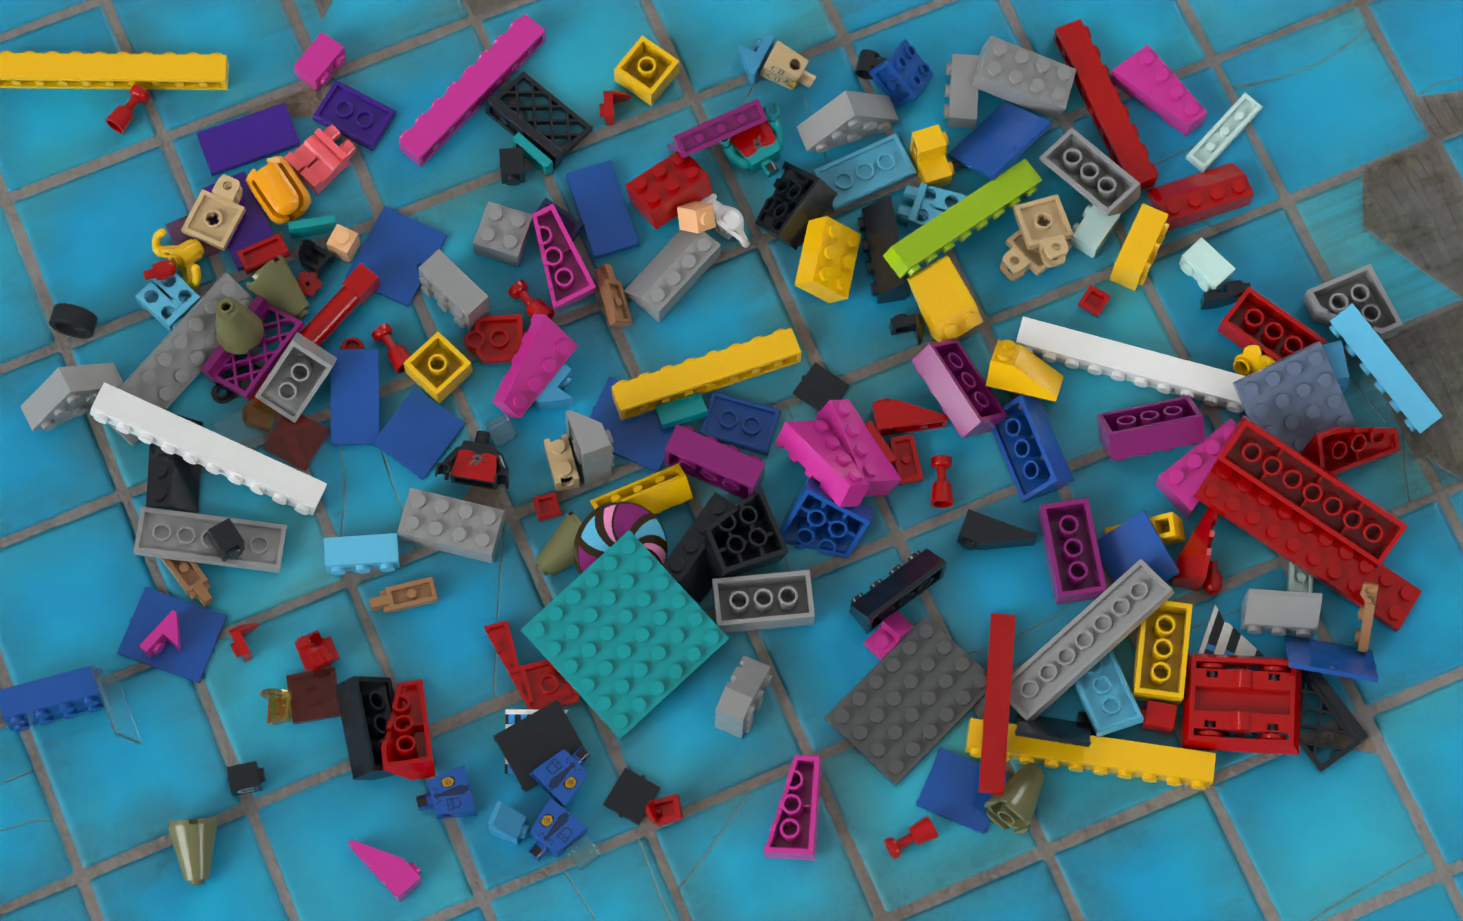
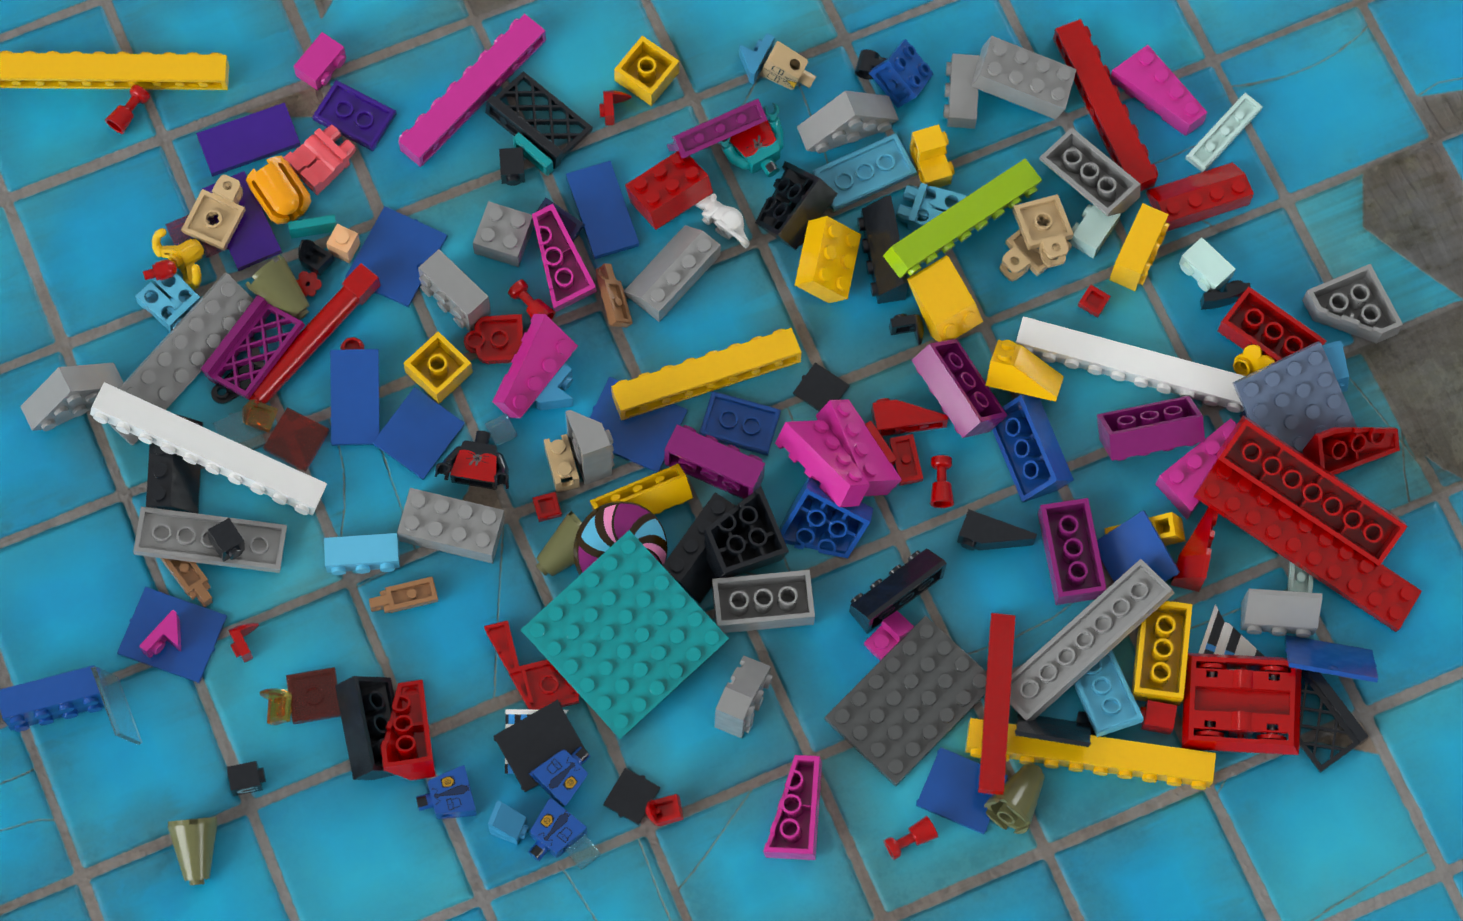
(73, 321): black tyre -> none
(237, 327): olive cone -> none
(262, 252): red tile -> none
(296, 377): light grey slope -> none
(316, 651): red hair -> none
(391, 870): dark pink slope -> none
(397, 353): red piece -> none
(681, 411): teal tile -> none
(696, 217): light nougat brick -> none
(999, 140): blue piece -> none
(1214, 579): red cylinder -> none
(1366, 614): medium nougat hinge -> none
(1385, 367): medium azure brick -> none

